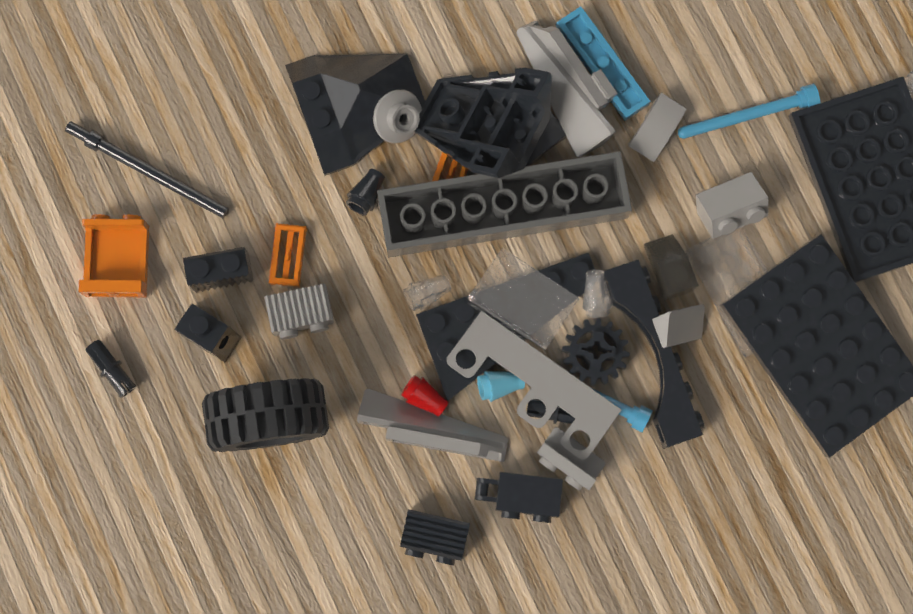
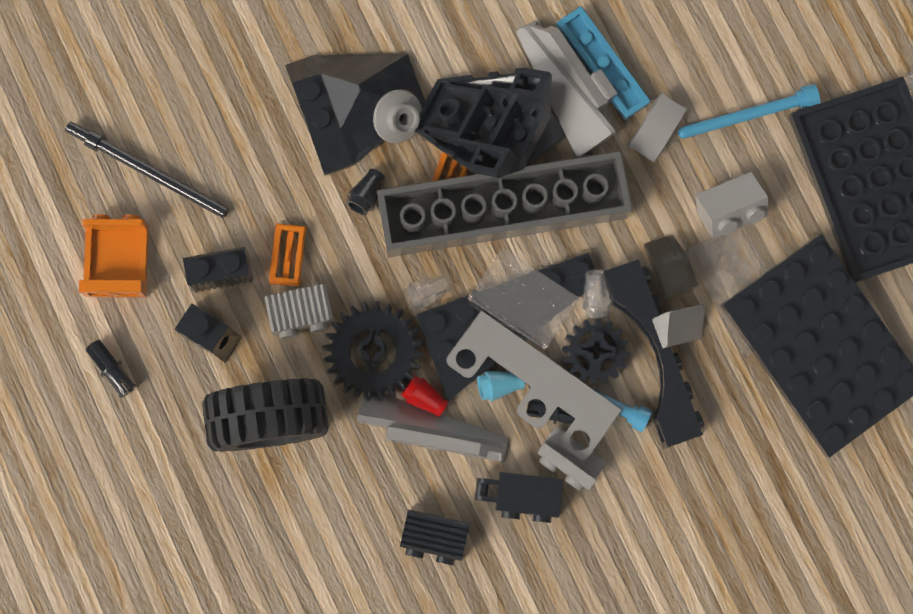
(375, 321): none -> black gear

